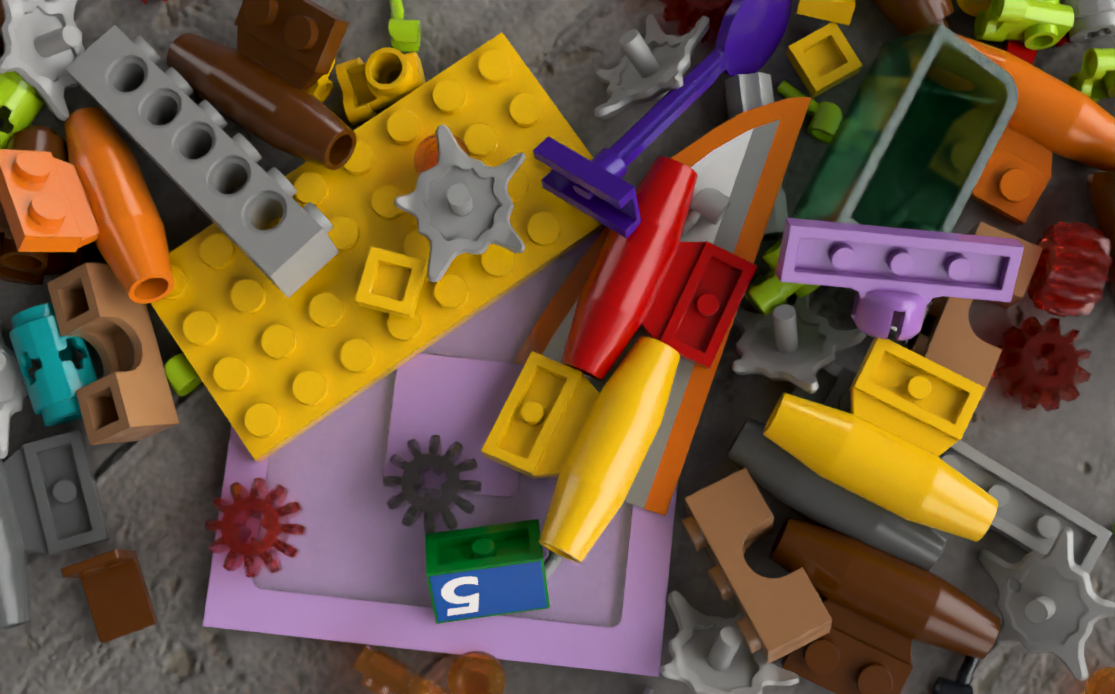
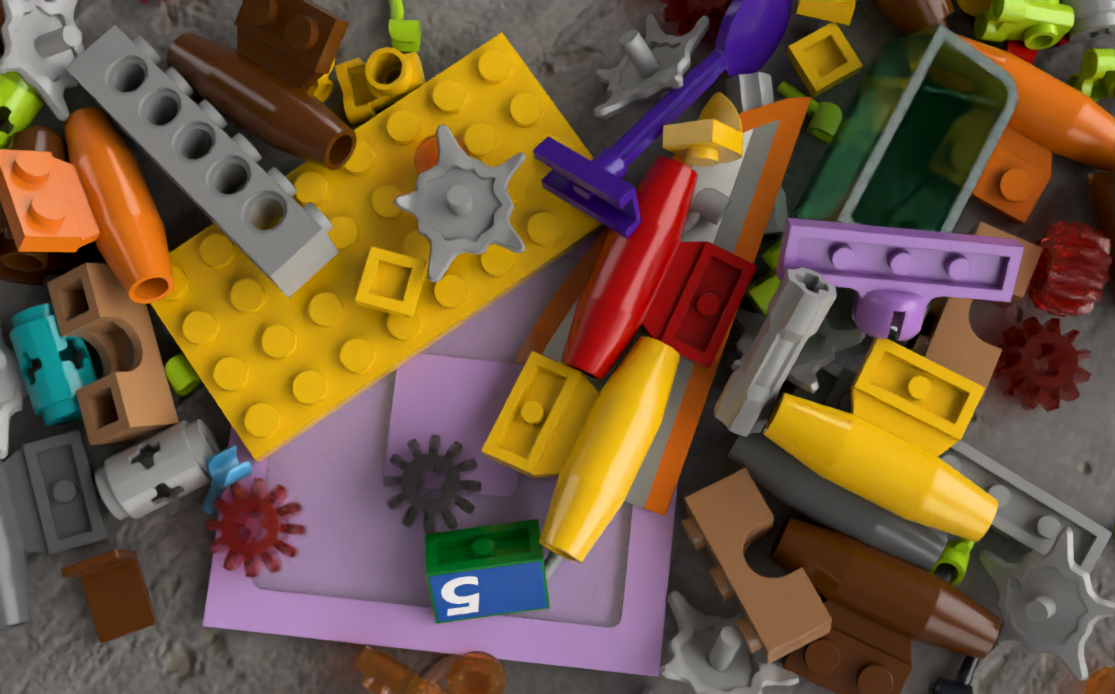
(133, 480): none -> light grey piece
(224, 471): none -> dark azure hand
(711, 139): none -> yellow plate
(792, 318): none -> light grey axle
(958, 555): none -> lime hand

